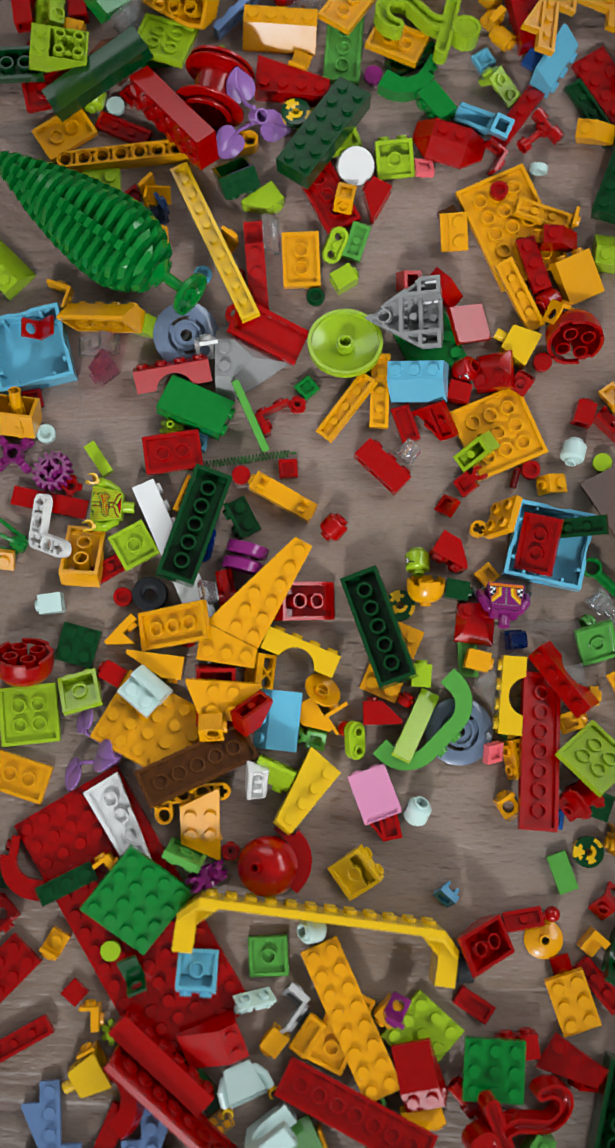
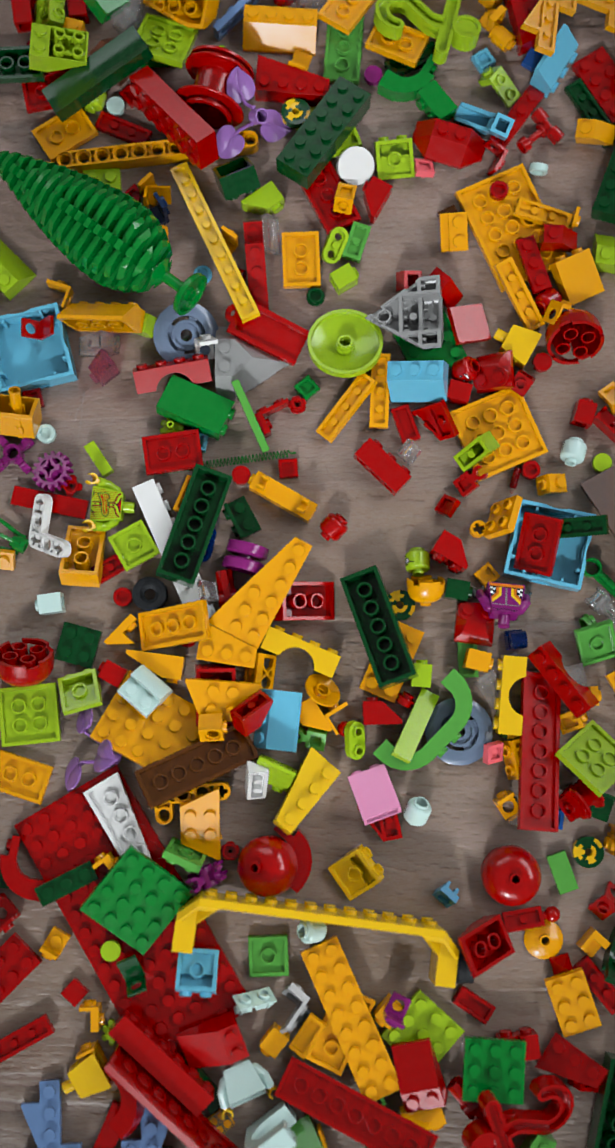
(499, 869): none -> red cylinder

